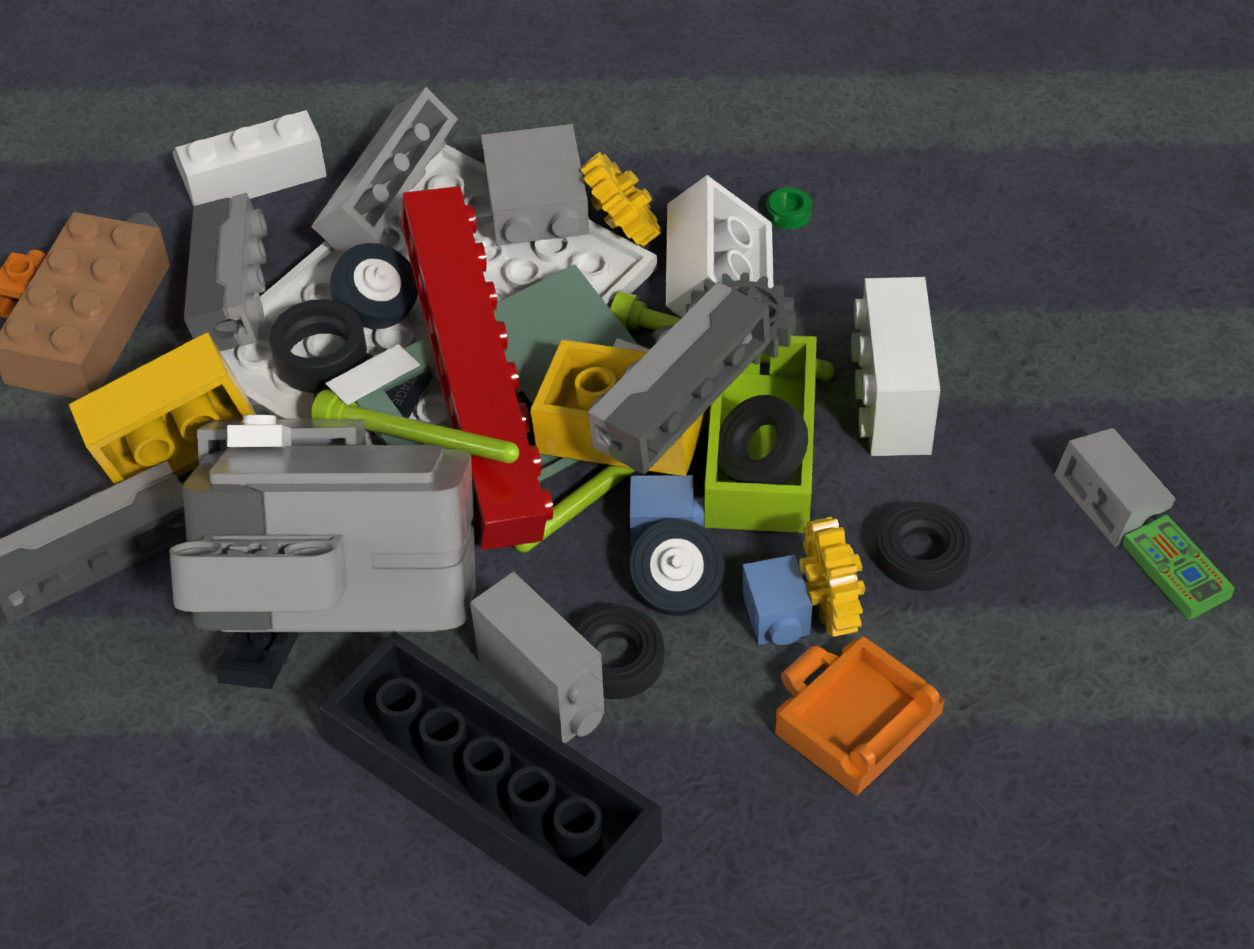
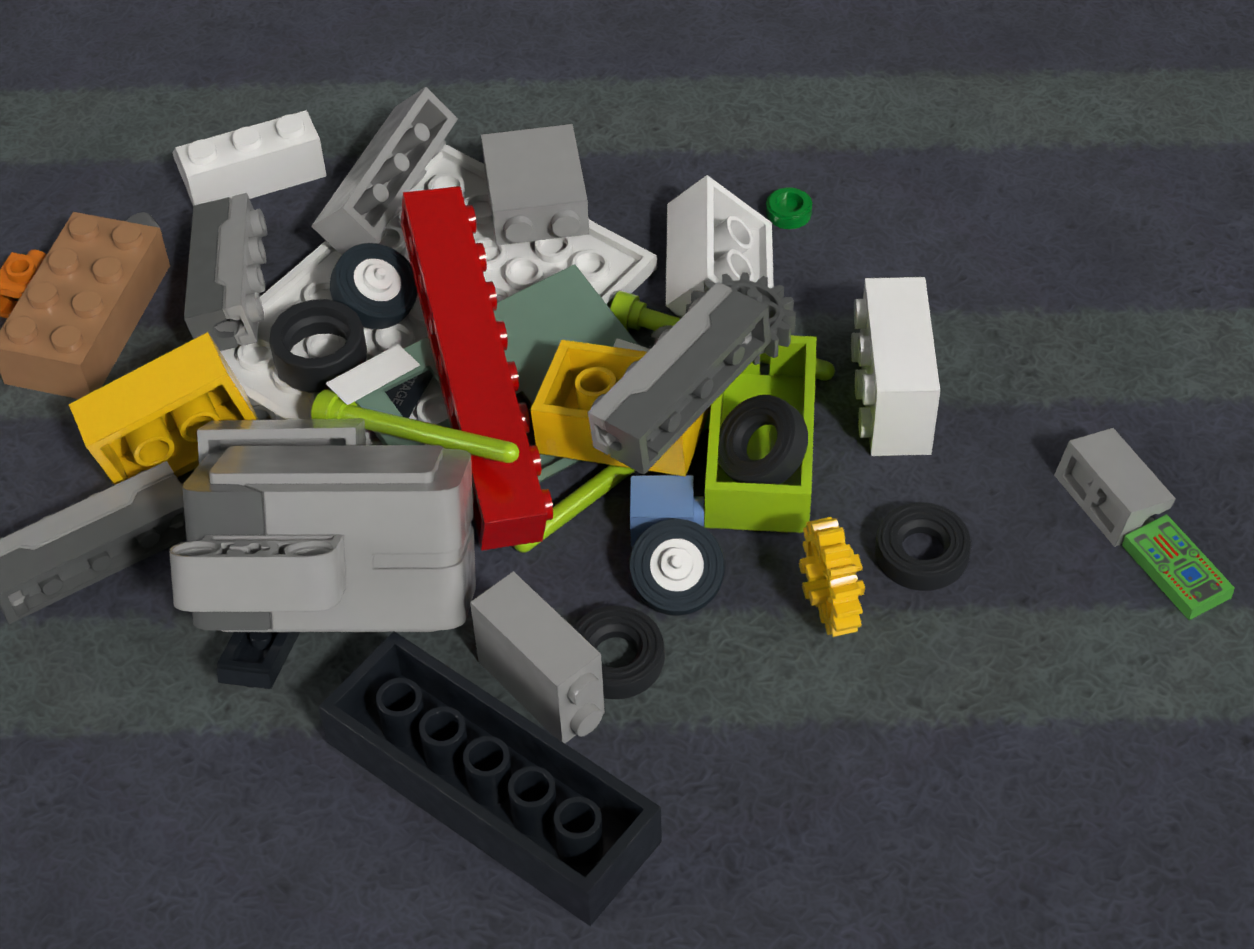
(258, 432): white plate -> none
(624, 202): yellow gear -> none
(777, 600): medium blue brick -> none
(854, 712): orange piece -> none

